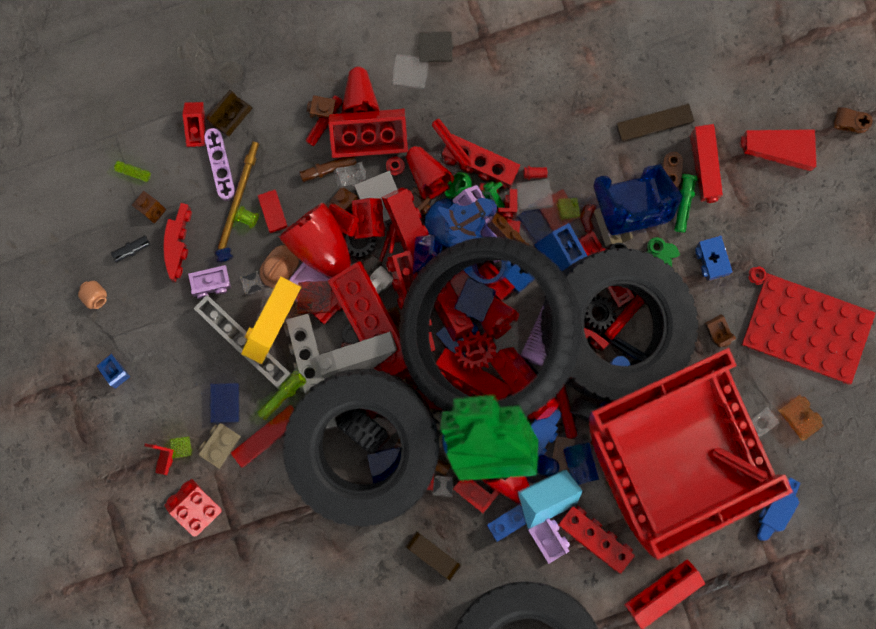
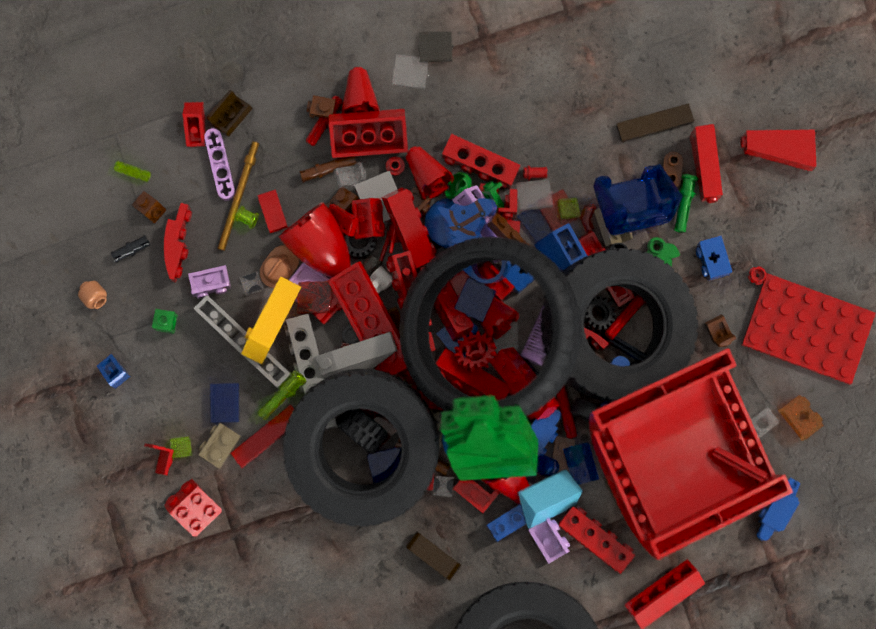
(164, 321): none -> green brick
(224, 255): clear blue bush -> none
(425, 249): clear blue slope -> none
(451, 143): red axle -> none
(849, 120): reddish brown piece -> none

